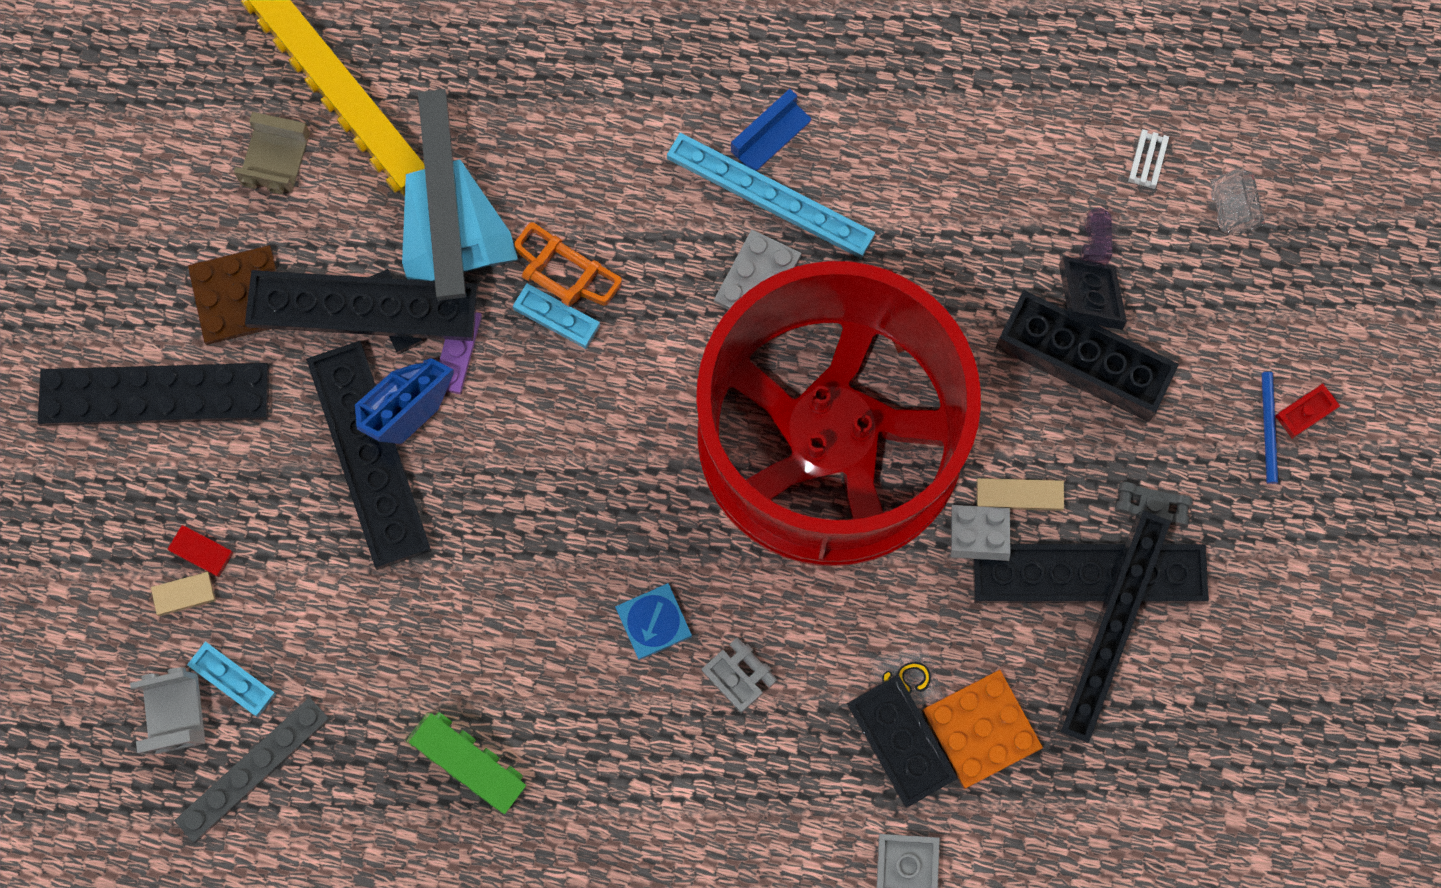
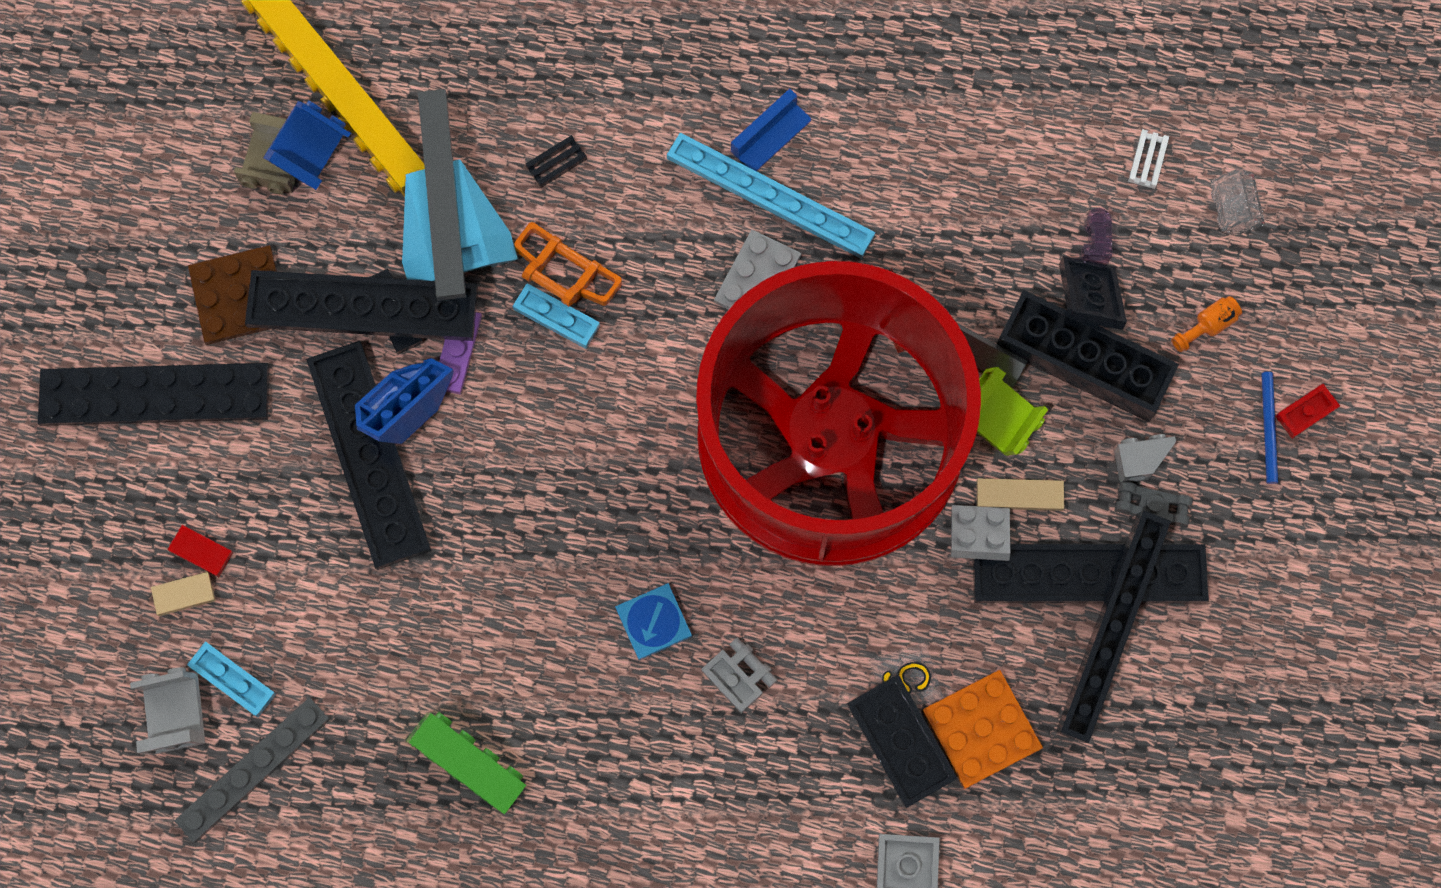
(306, 143): none -> blue panel
(575, 148): none -> black tile
(991, 355): none -> dark grey tile
(1005, 415): none -> lime panel
(1140, 459): none -> light grey slope
(1210, 321): none -> orange piece

